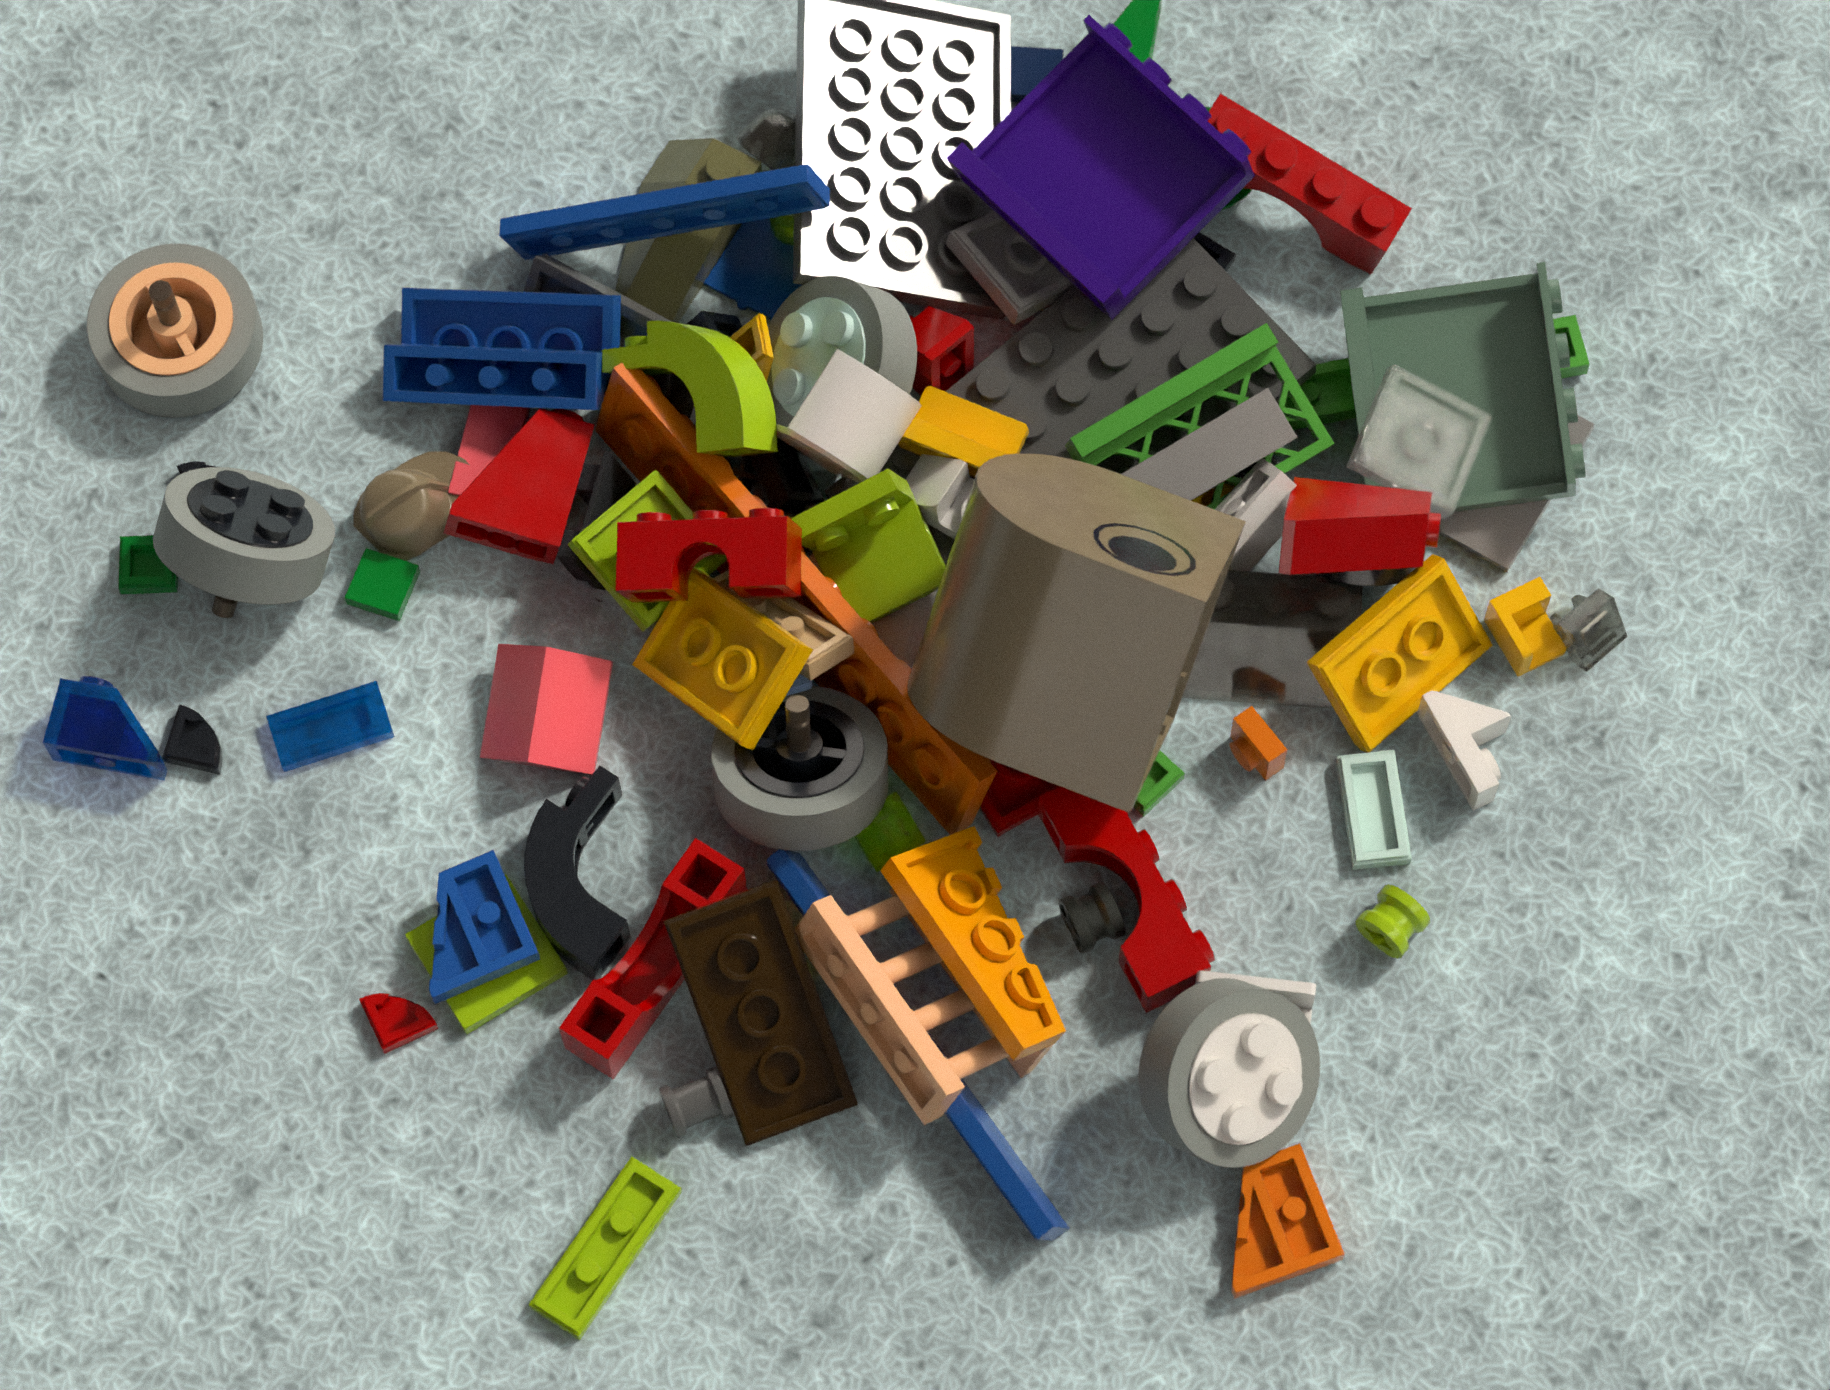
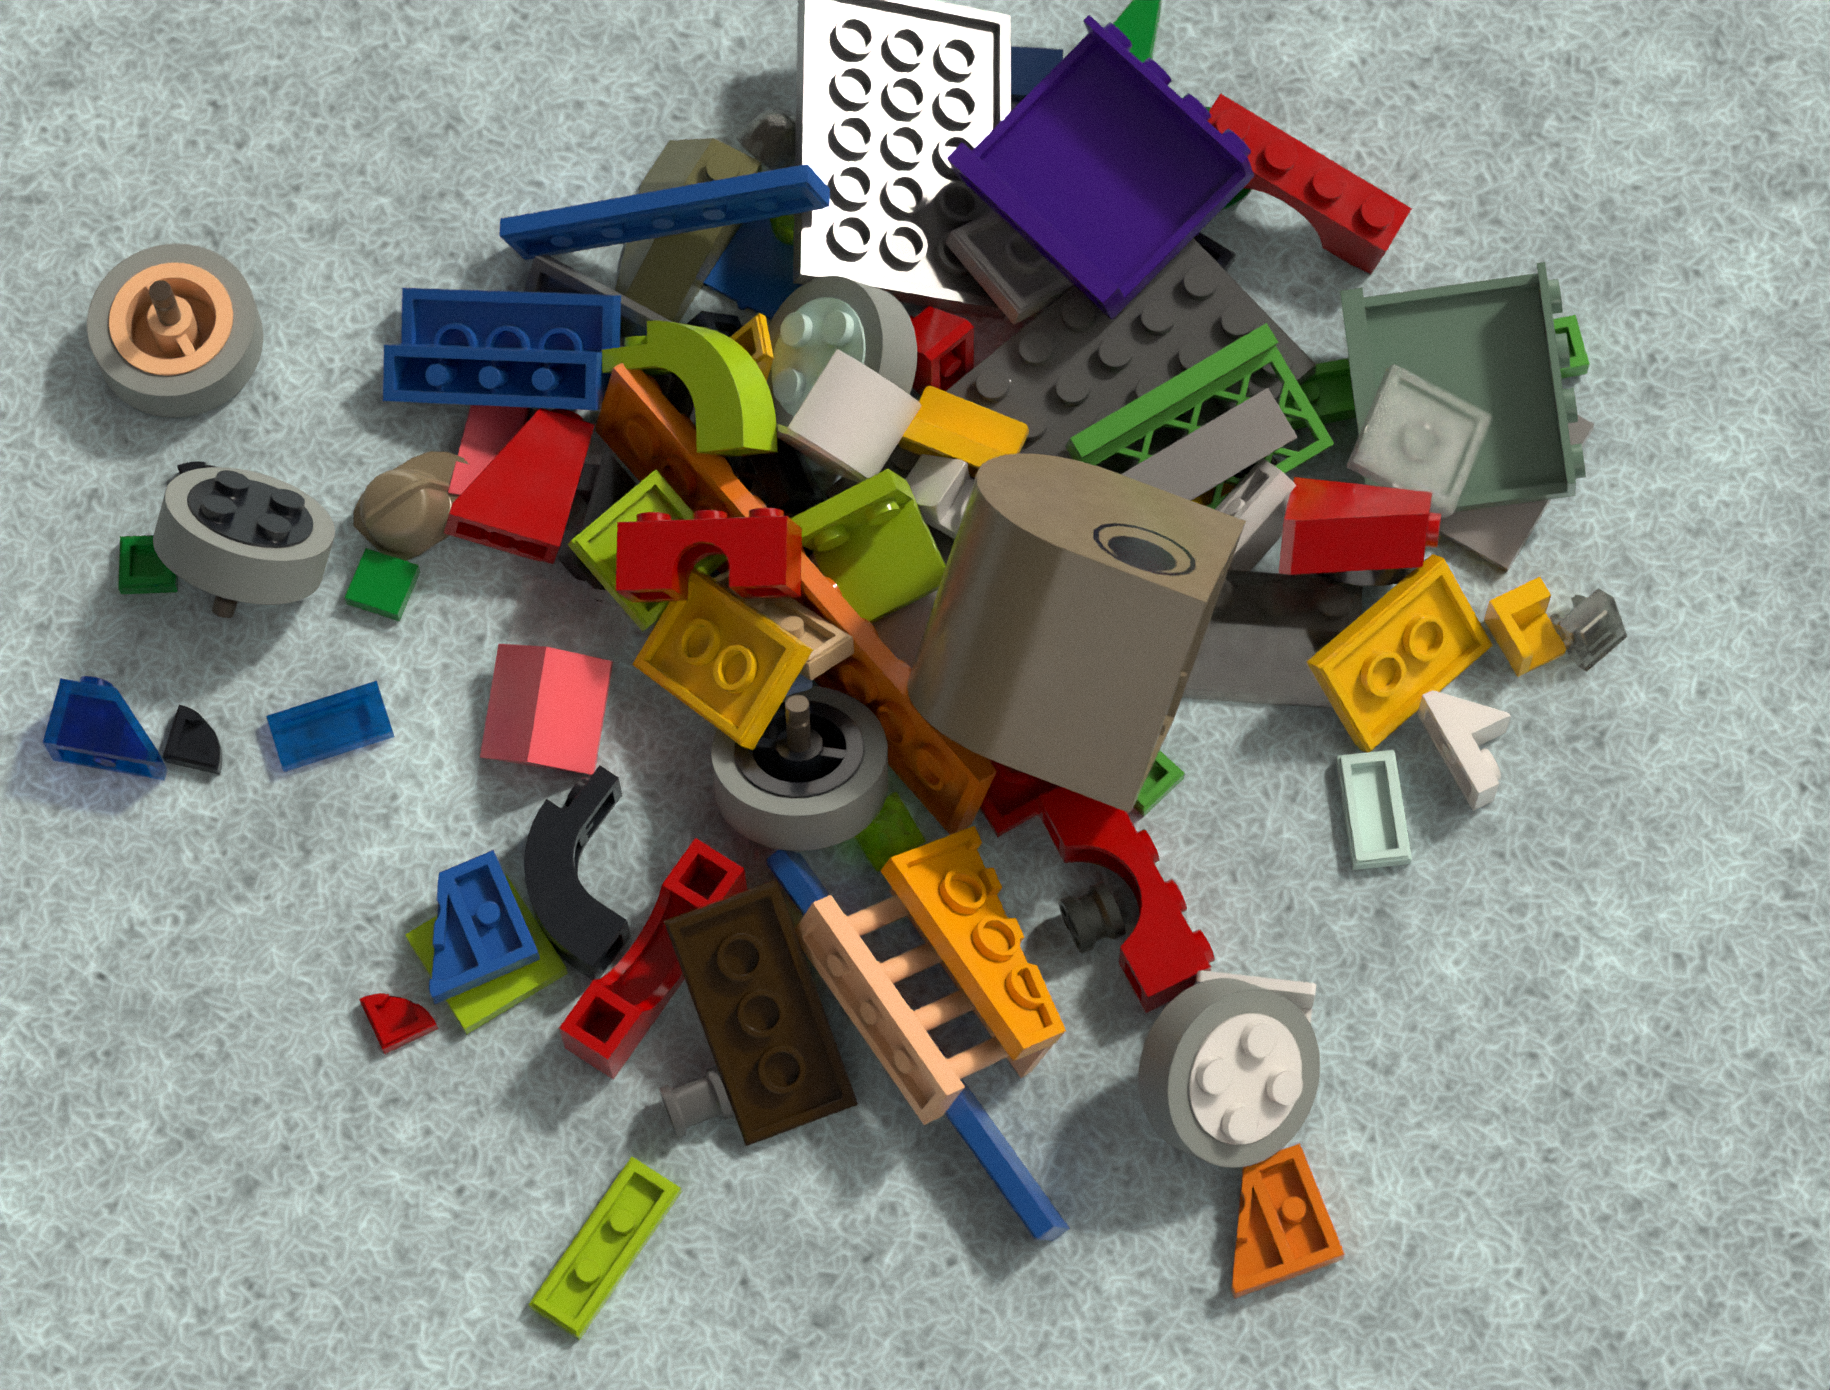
(1256, 744): orange plate -> none
(1393, 921): lime wheel -> none

